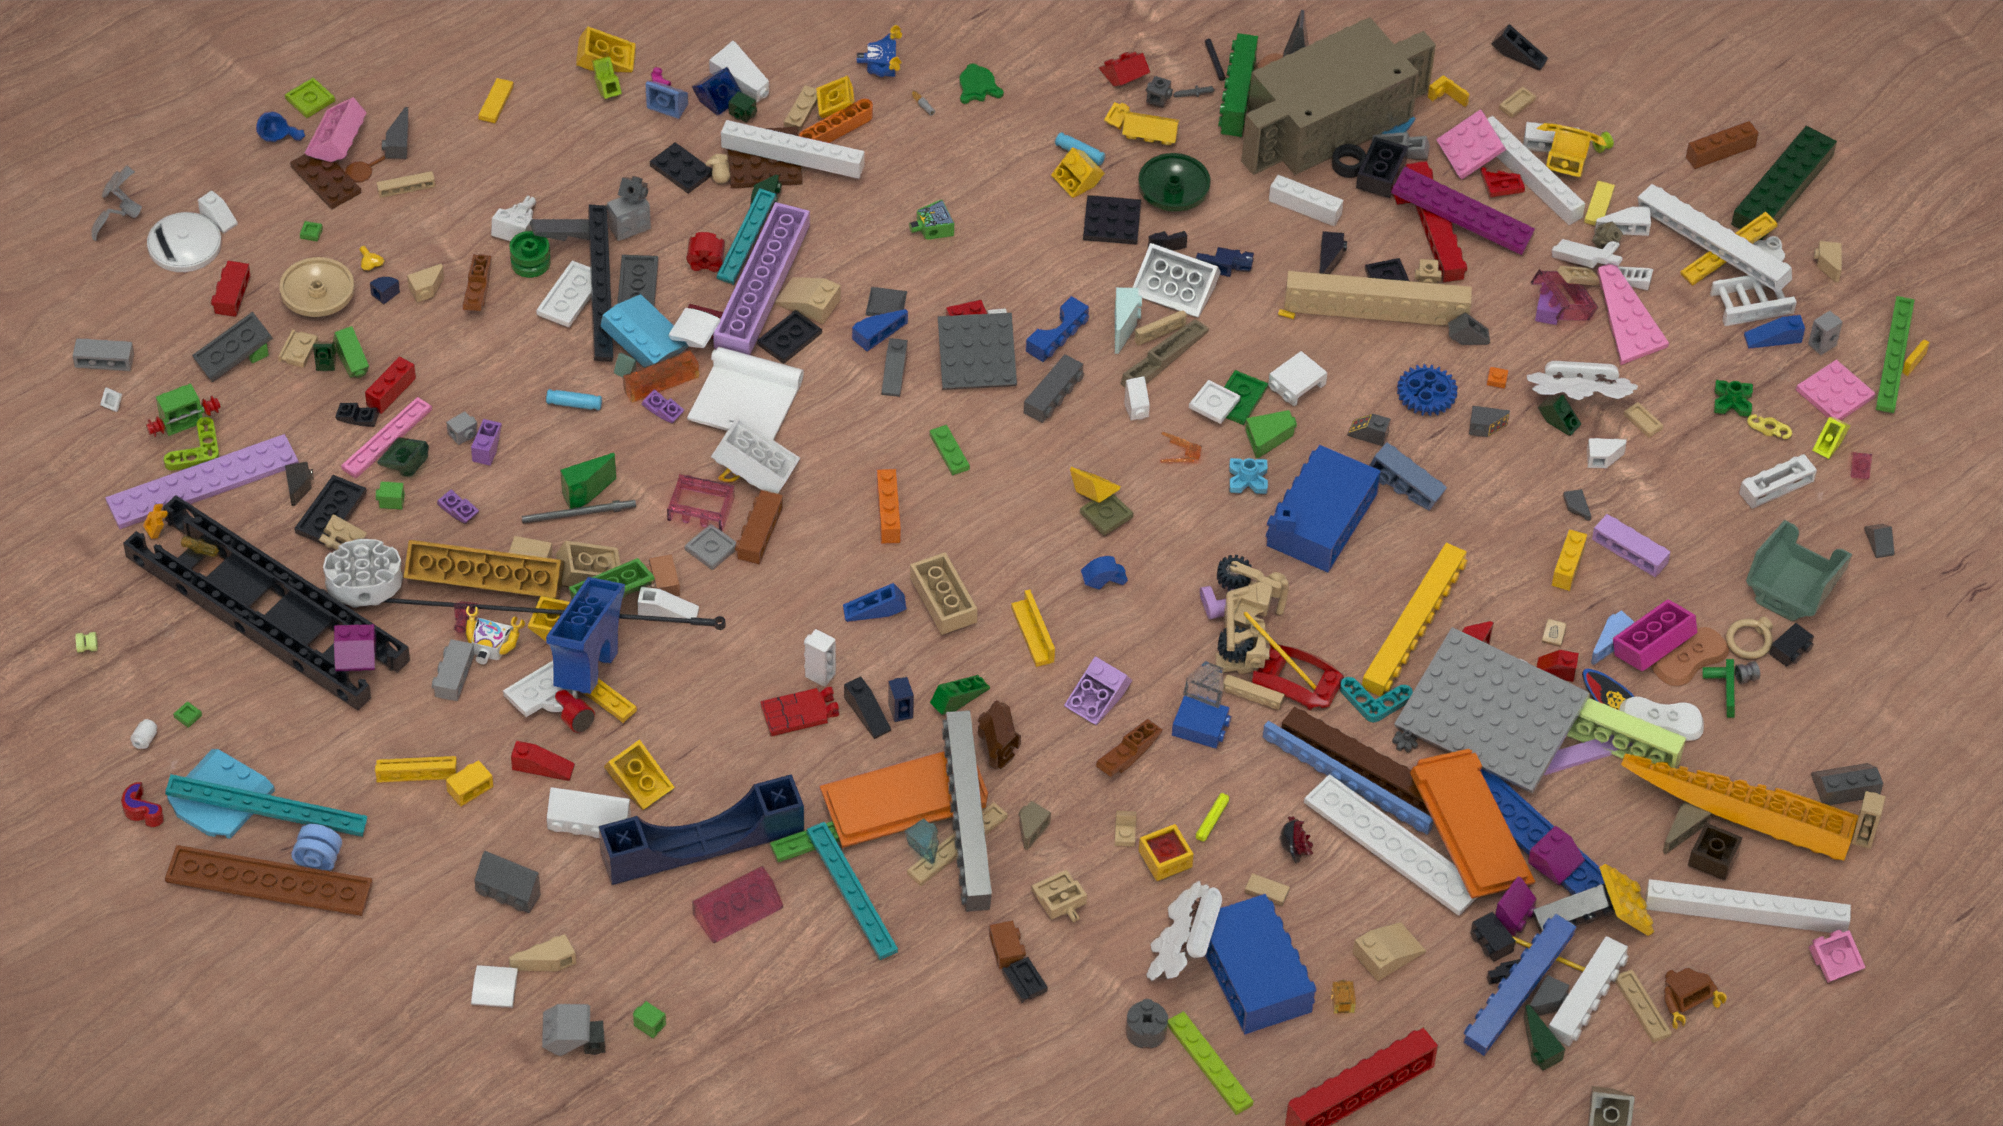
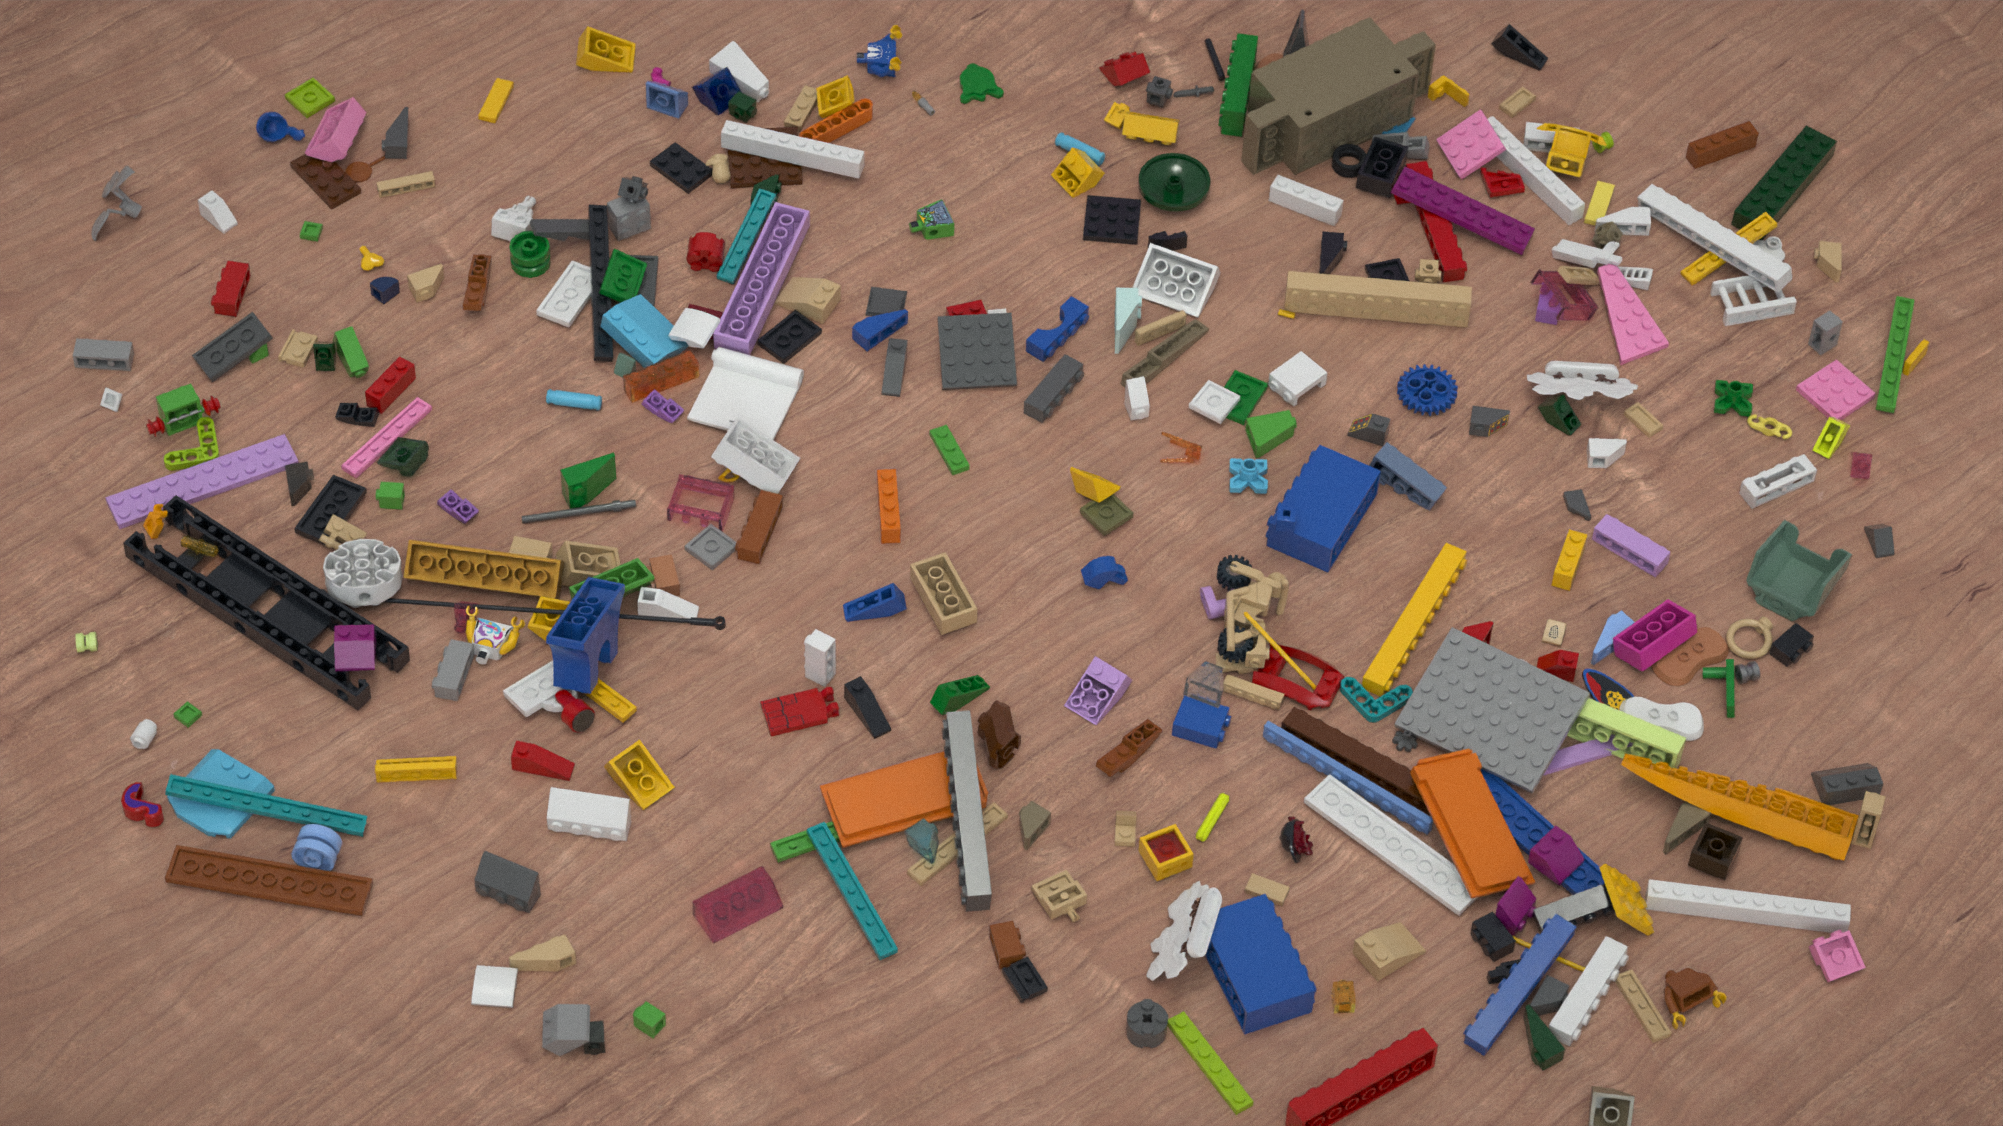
(184, 242): white dish -> none
(316, 287): tan dish -> none
(462, 428): light grey brick -> none
(469, 783): yellow brick -> none
(486, 442): medium lavender slope -> none
(605, 78): lime brick -> none
(622, 276): none -> green tile
(762, 816): dark blue arch -> none
(900, 699): dark blue brick -> none
(1034, 630): yellow fence -> none
(1228, 260): dark blue plate -> none
(1468, 331): dark grey slope -> none
(1497, 377): orange plate -> none
(1777, 332): blue slope -> none

